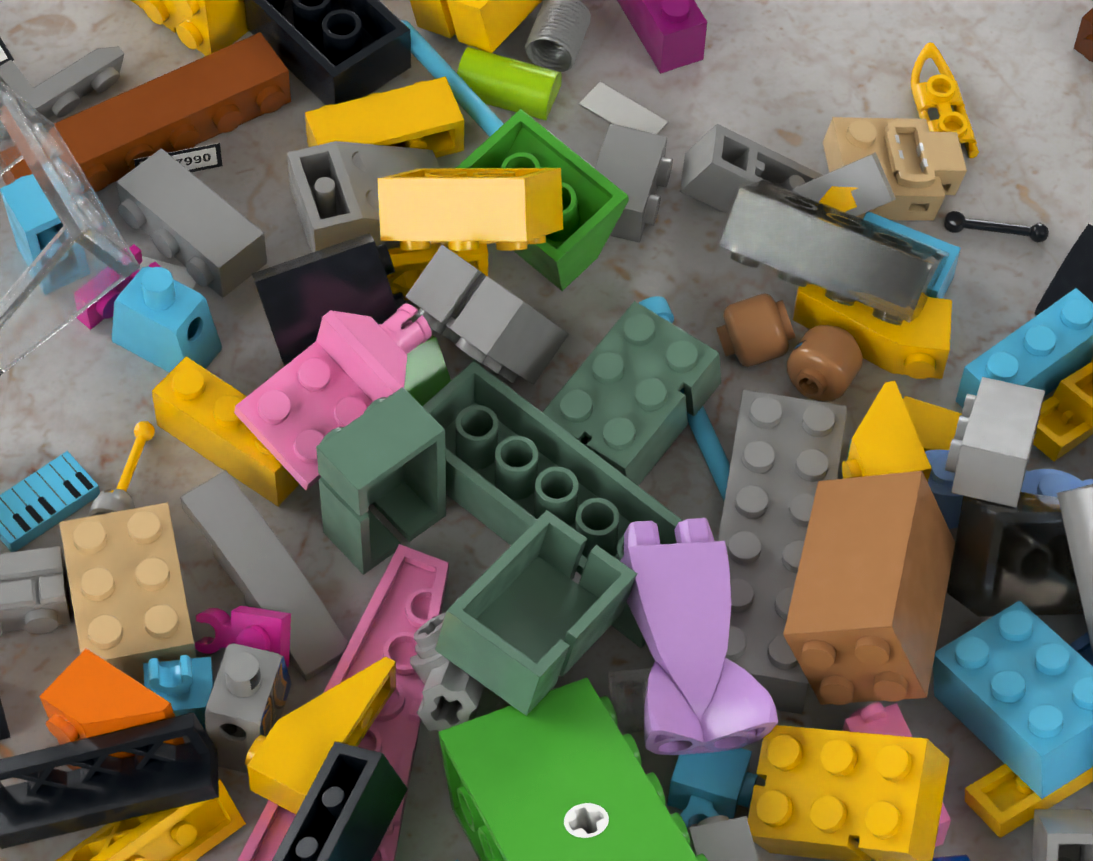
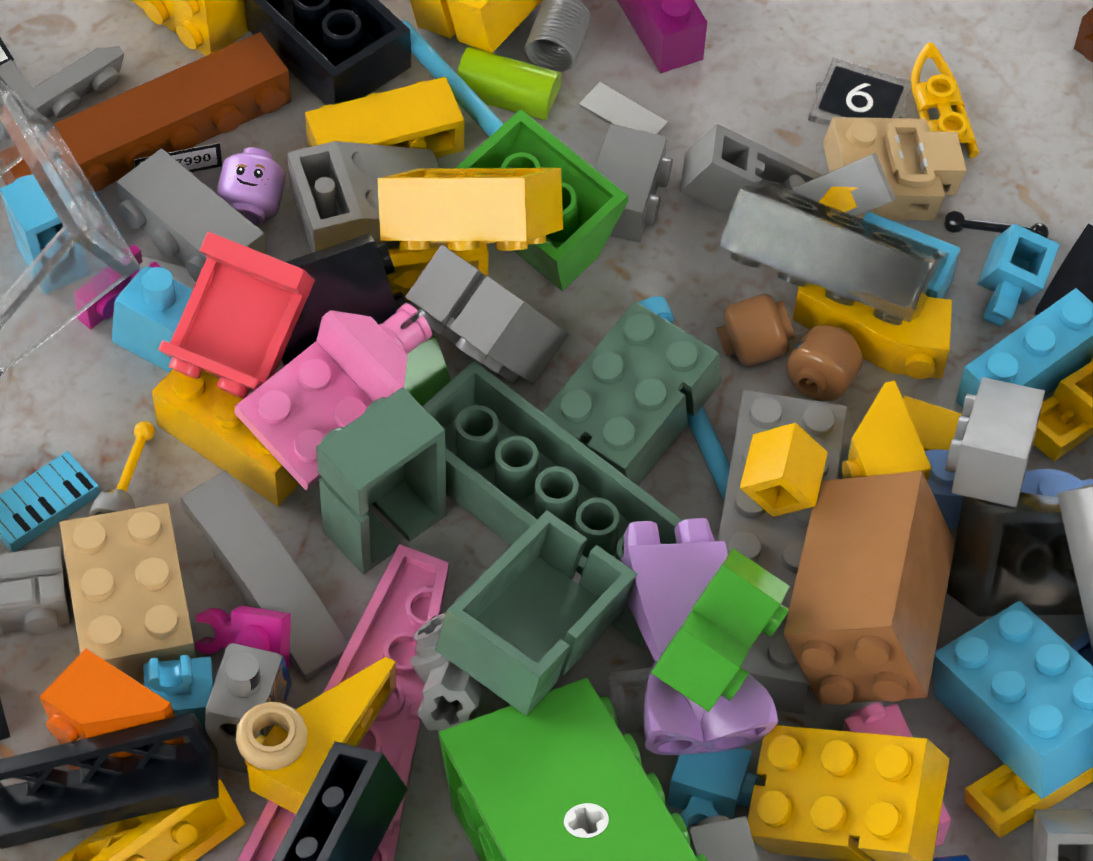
(238, 316): none -> coral panel
(252, 184): none -> lavender head
(271, 756): none -> tan piece
(720, 629): none -> bright green brick
(784, 470): none -> yellow brick
(858, 93): none -> piece
(1015, 271): none -> medium azure brick

